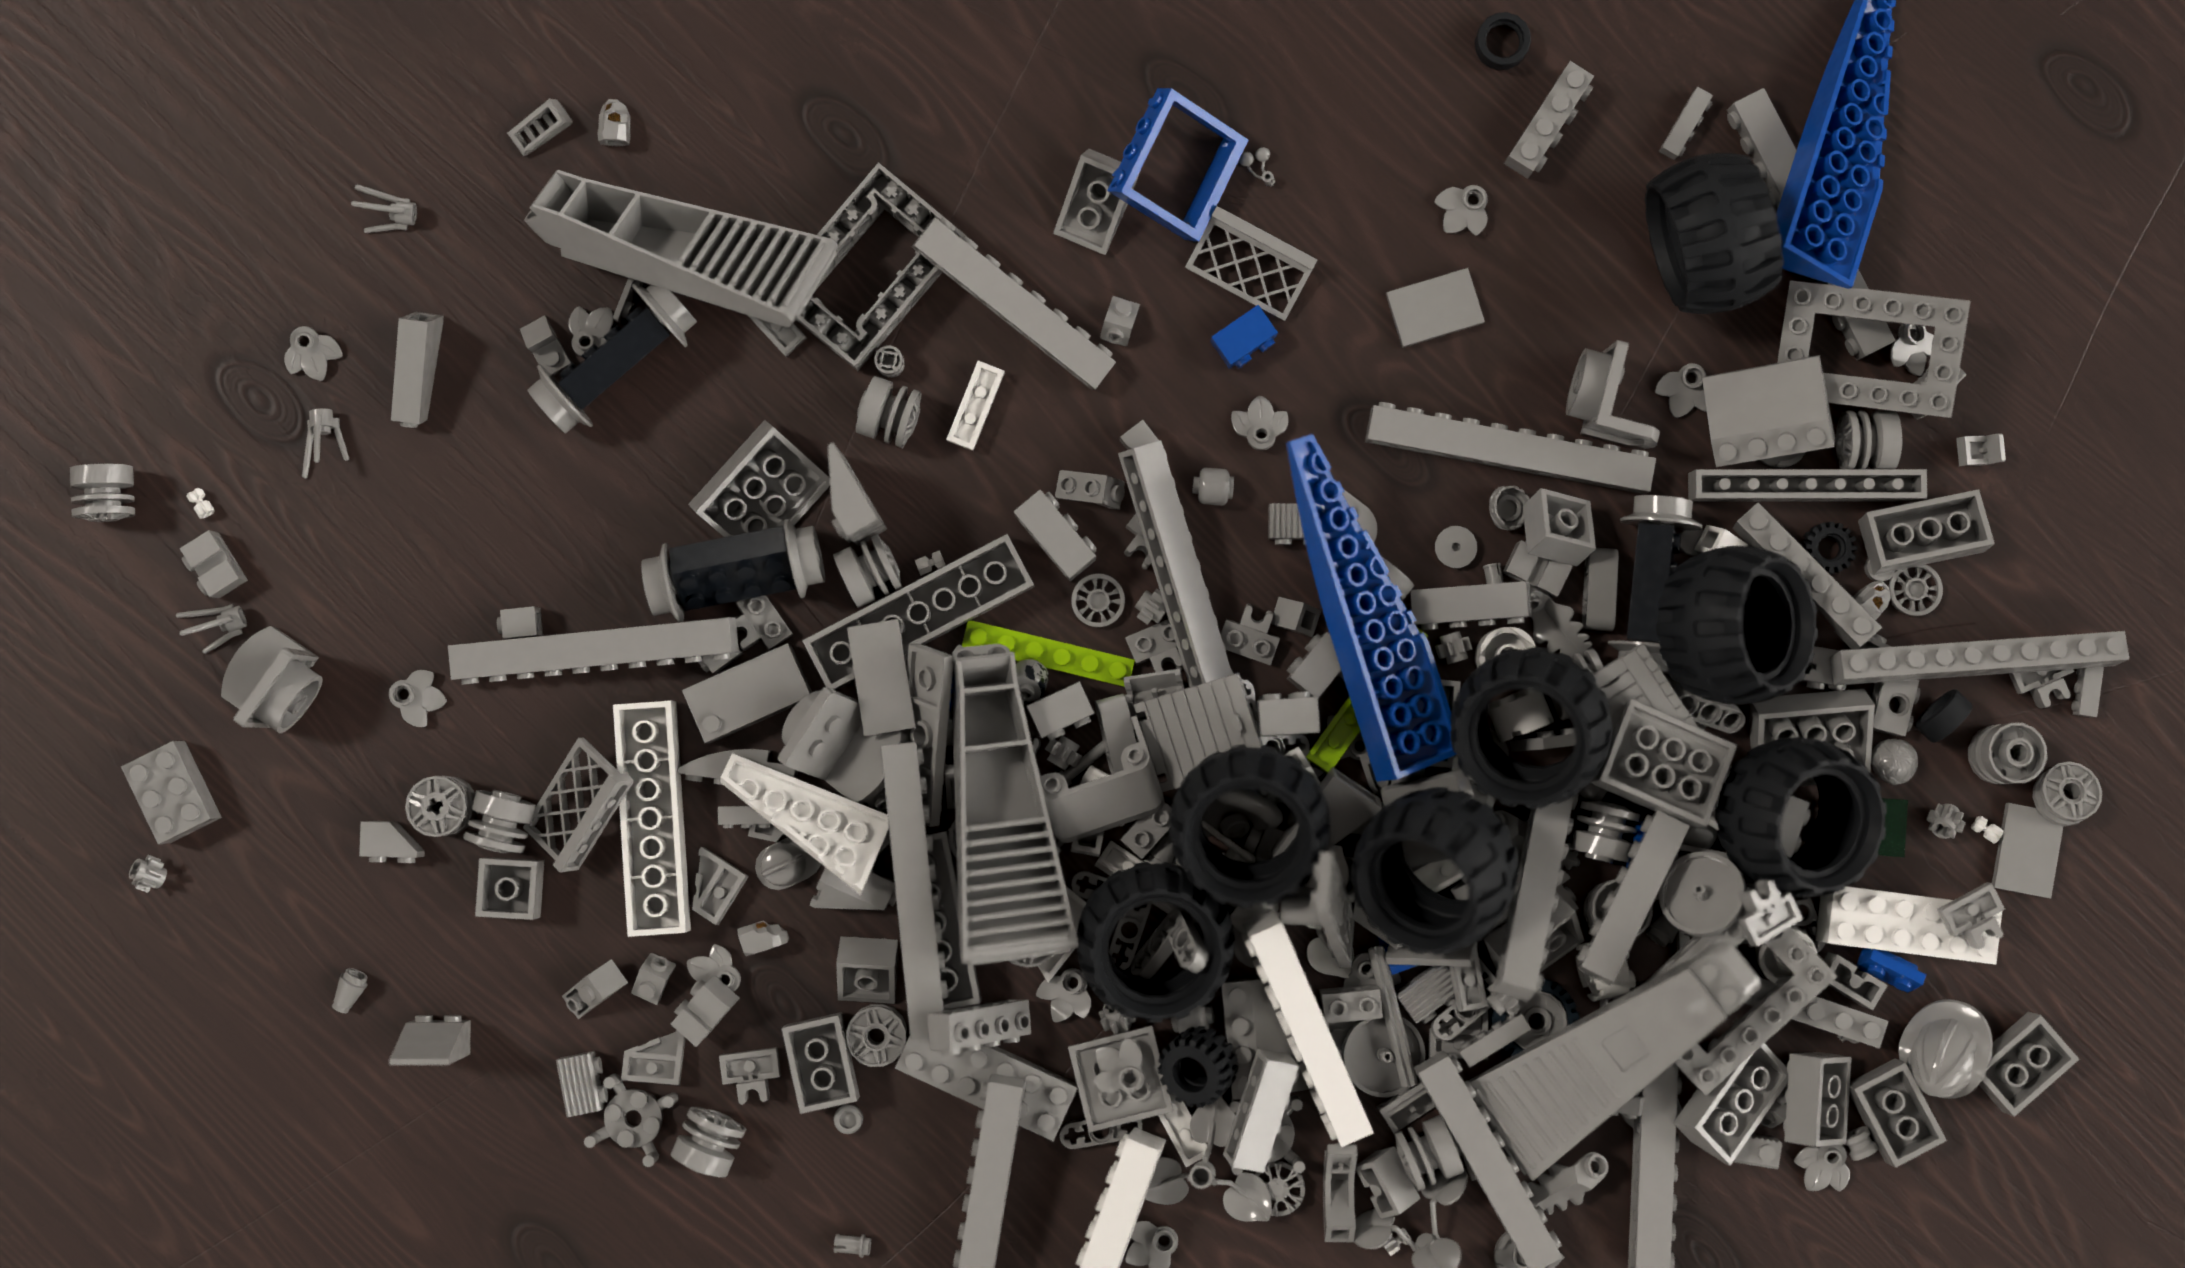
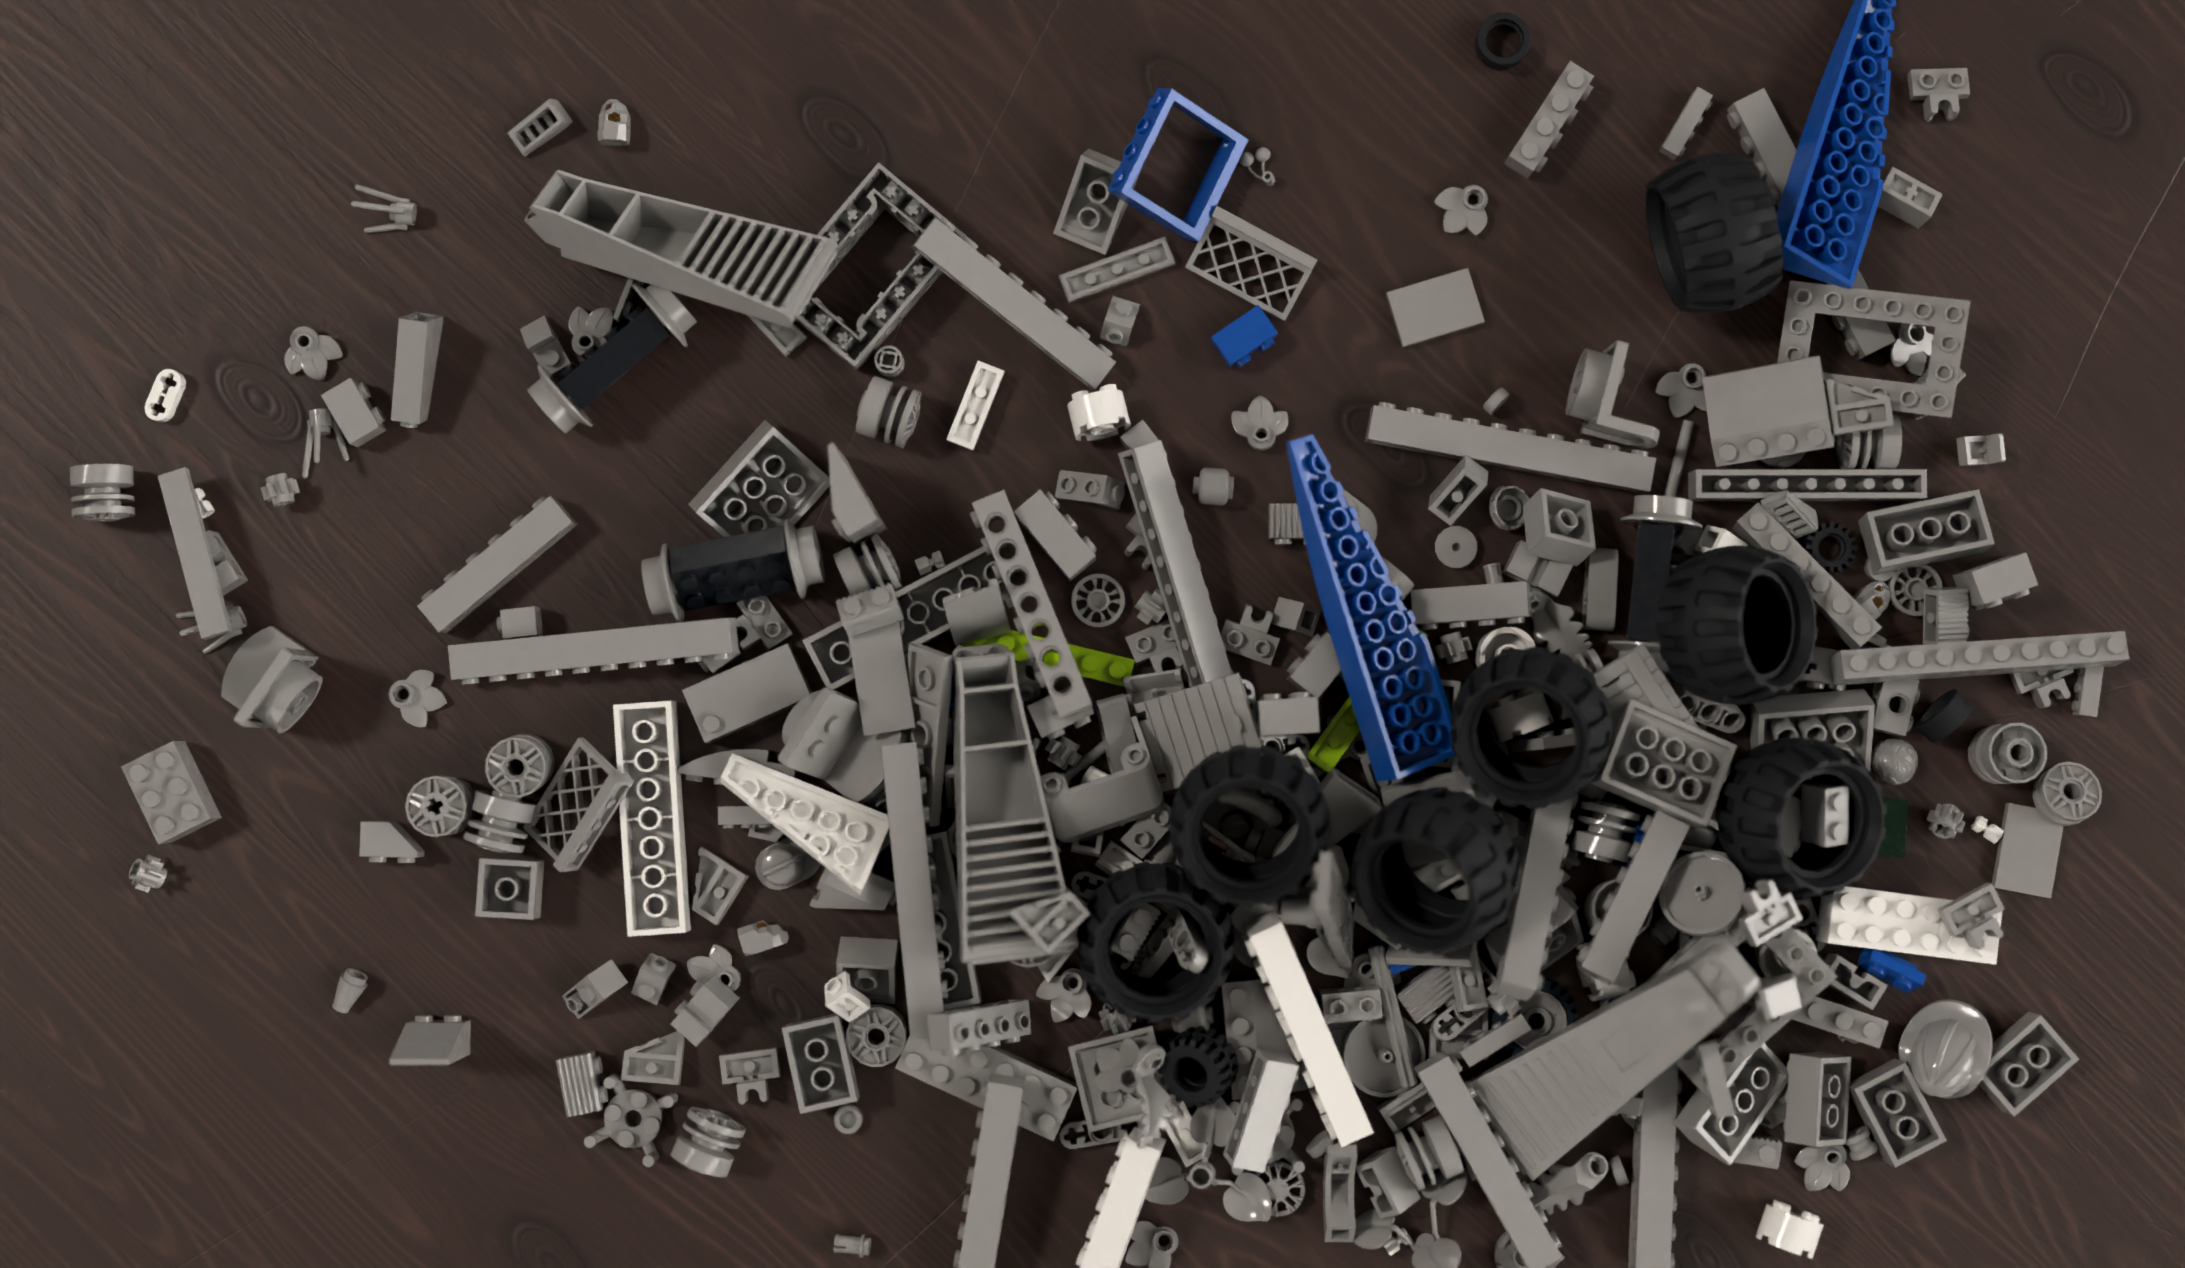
(159, 393): none -> white beam
(194, 553): none -> light grey tile
(280, 489): none -> light grey gear
(354, 412): none -> light grey brick
(497, 564): none -> light grey brick
(503, 770): none -> light grey wheel
(845, 999): none -> white bracket
(869, 610): none -> light grey brick
(976, 613): none -> light grey slope
(998, 508): none -> light grey brick
(1050, 919): none -> light grey wing
(1098, 413): none -> white brick
(1117, 269): none -> light grey tile
(1133, 930): none -> light grey brick
(1153, 1095): none -> light grey plant
(1318, 1144): none -> light grey tile
(1458, 490): none -> light grey brick
(1496, 400): none -> light grey tile
(1618, 1170): none -> light grey tile
(1679, 458): none -> light grey bar
(1715, 1079): none -> light grey piece
(1777, 995): none -> slope
(1789, 1229): none -> white brick
(1794, 516): none -> light grey slope
(1824, 813): none -> light grey brick
(1856, 409): none -> light grey wing
(1908, 198): none -> light grey hinge
(1939, 90): none -> light grey plate
(1945, 615): none -> light grey brick
(1997, 581): none -> light grey brick

